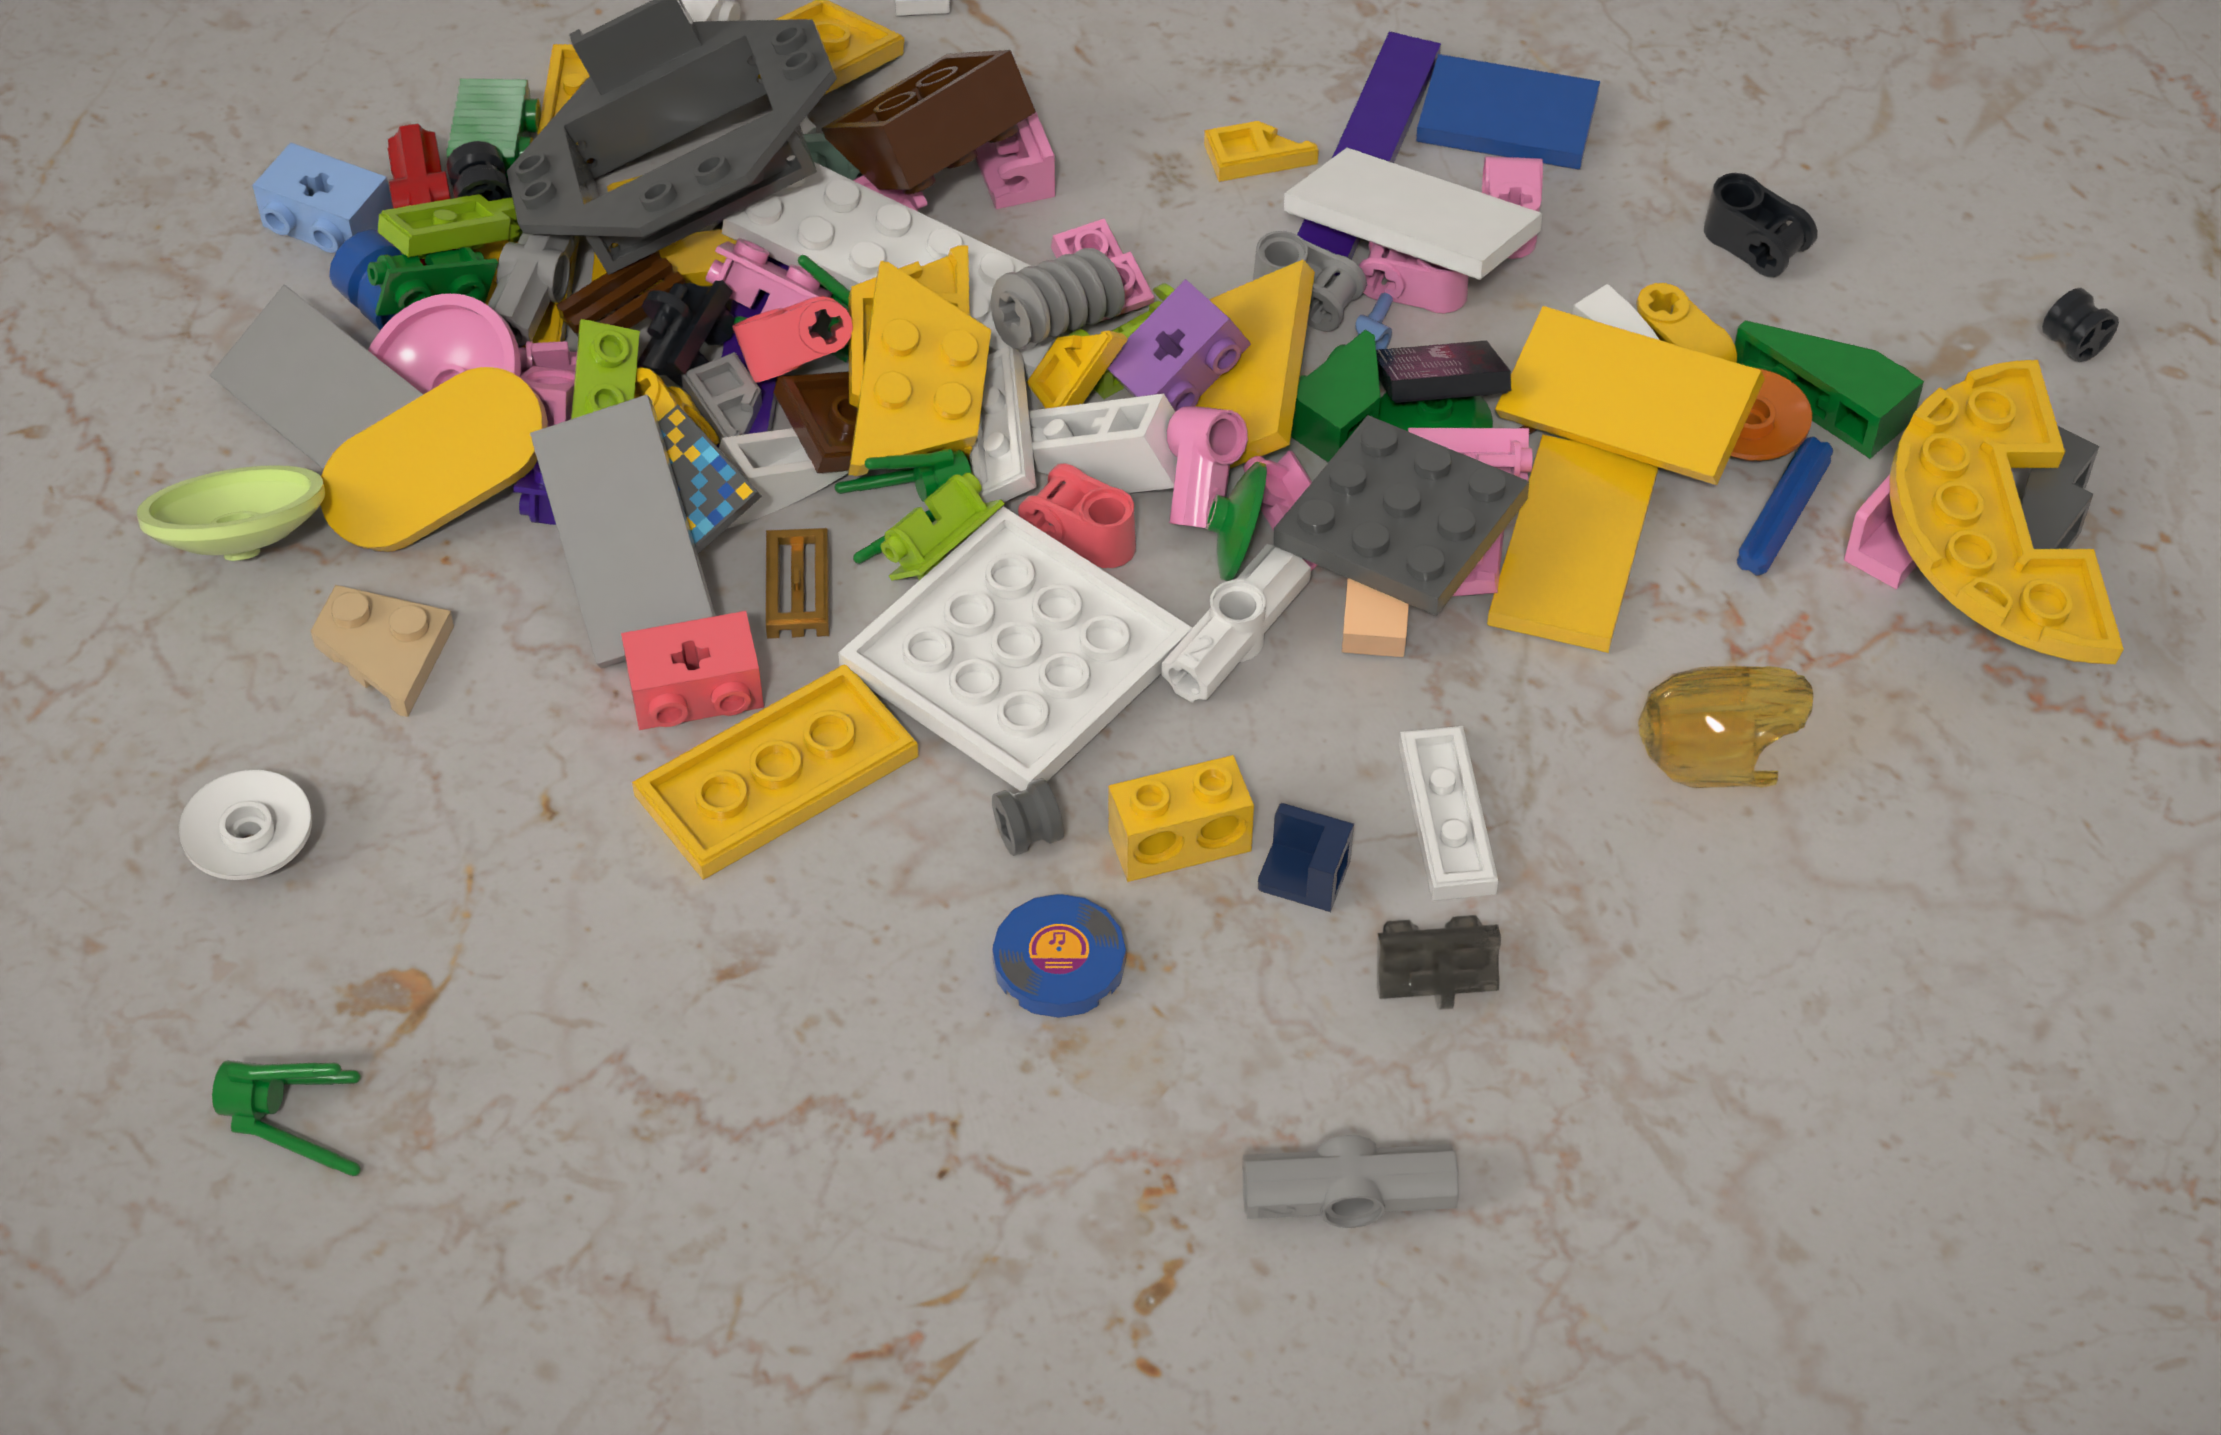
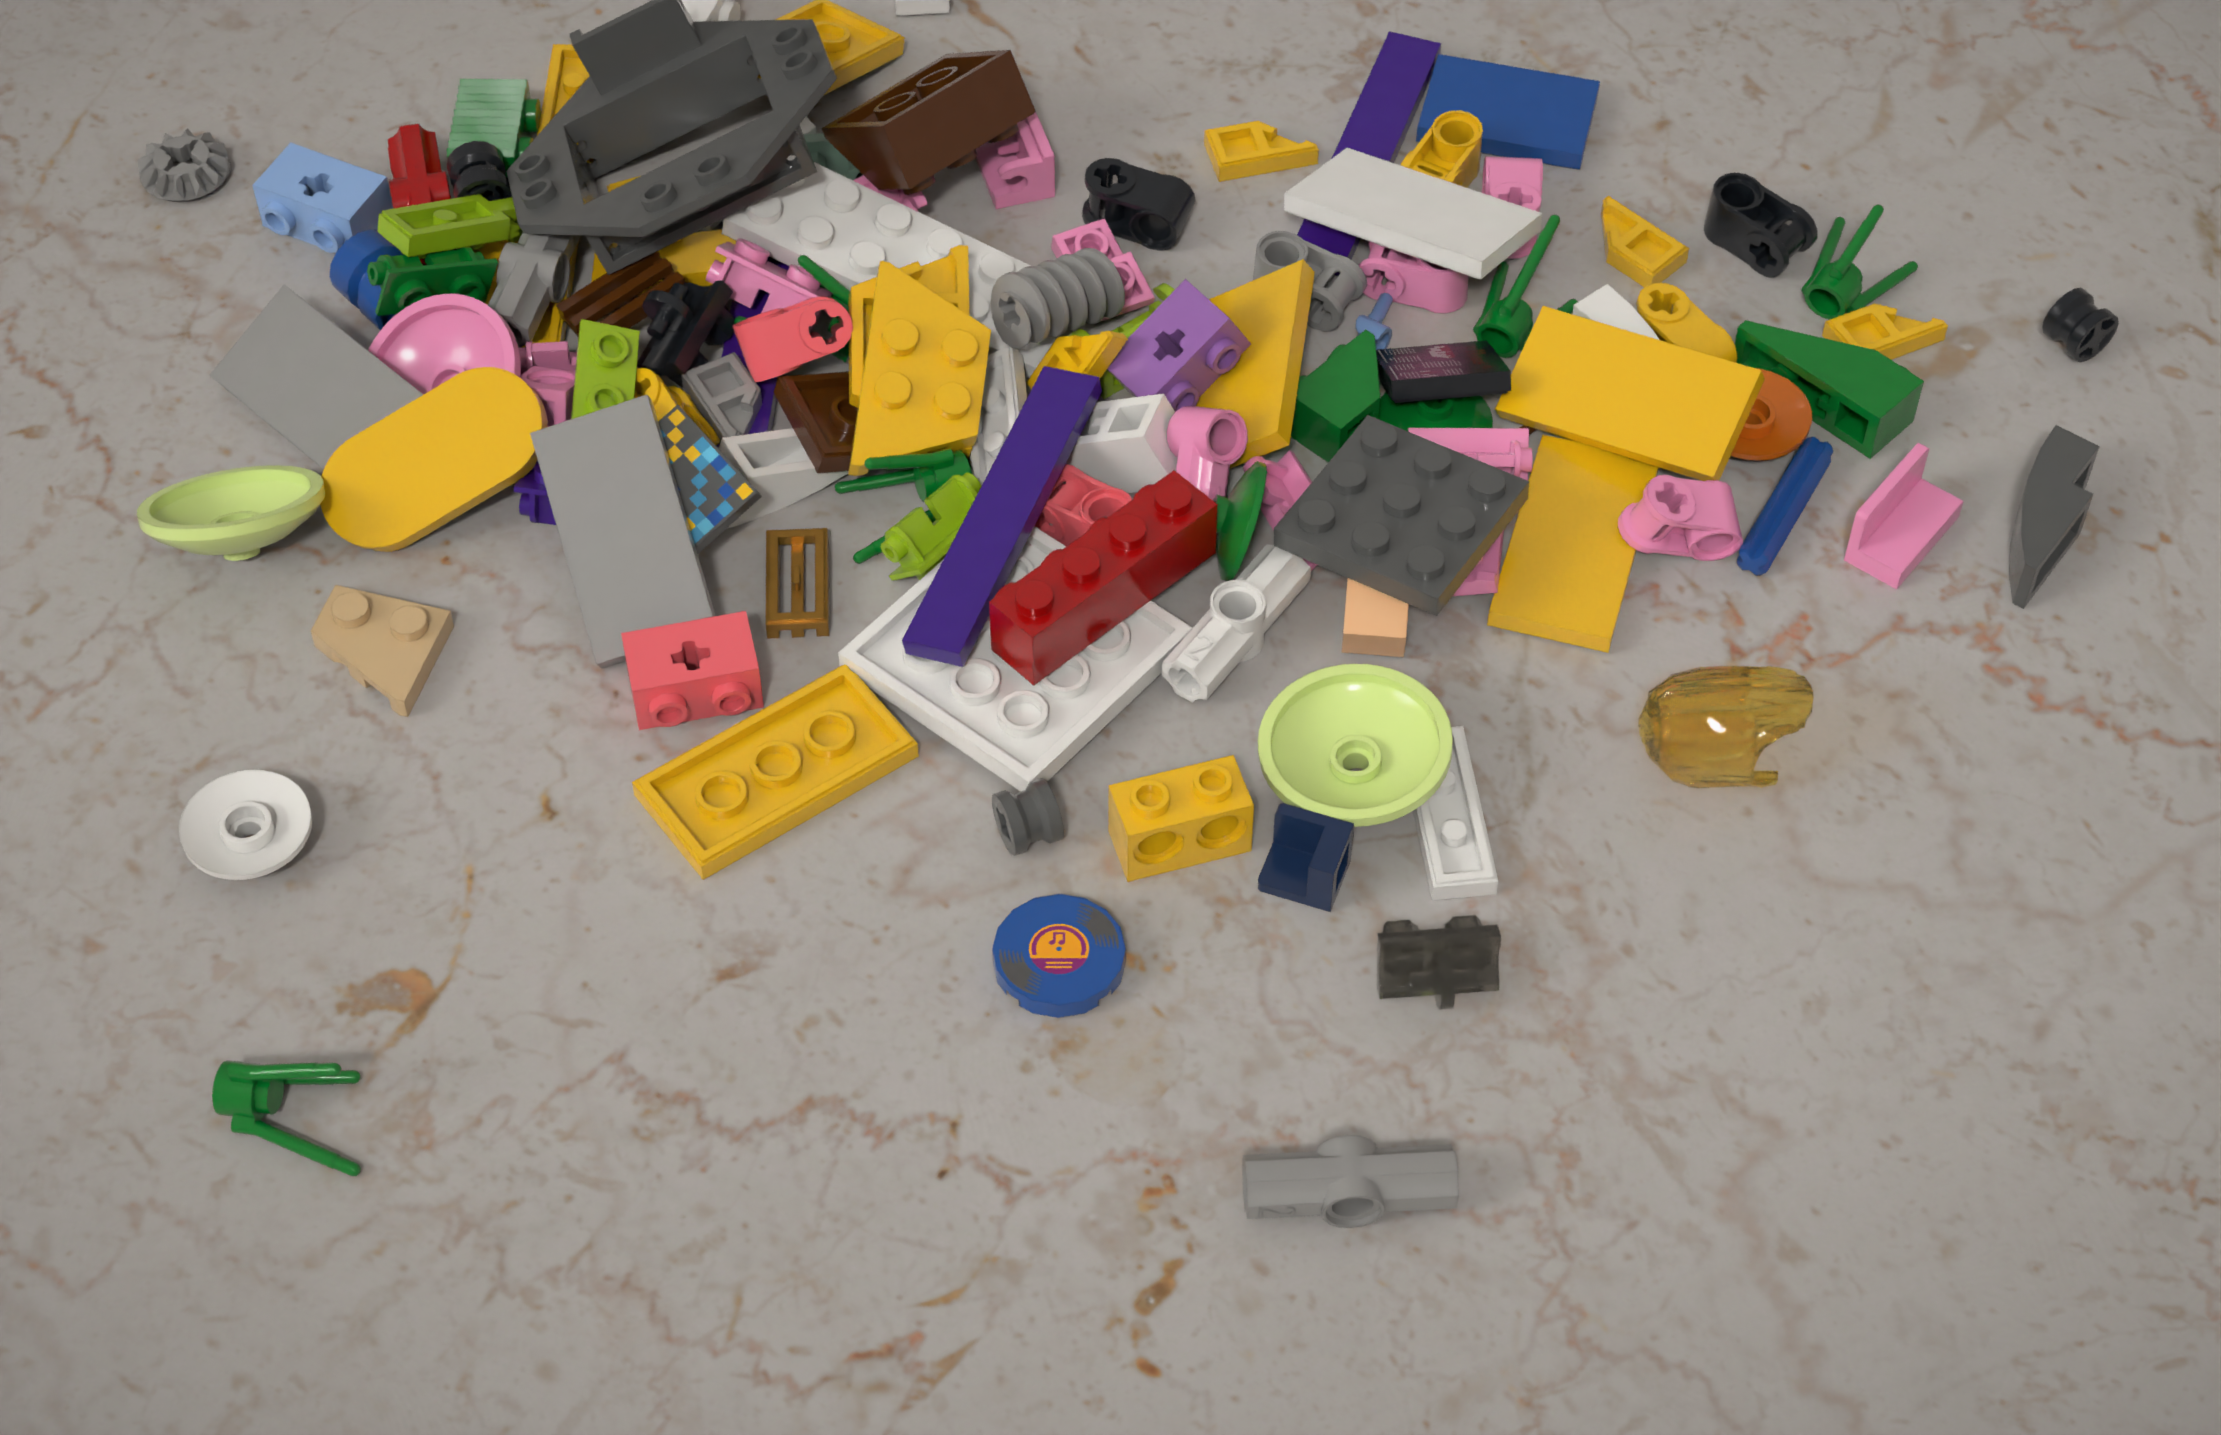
(185, 180): none -> light grey gear
(1002, 516): none -> dark purple tile
(1102, 577): none -> red brick
(1140, 206): none -> black piece
(1349, 721): none -> yellowish green dish
(1449, 149): none -> yellow piece
(1509, 320): none -> green plant
(1638, 246): none -> yellow tile
(1683, 519): none -> bright pink piece
(1837, 285): none -> green plant
(1882, 330): none -> yellow tile
(1968, 526): yellow plate -> none

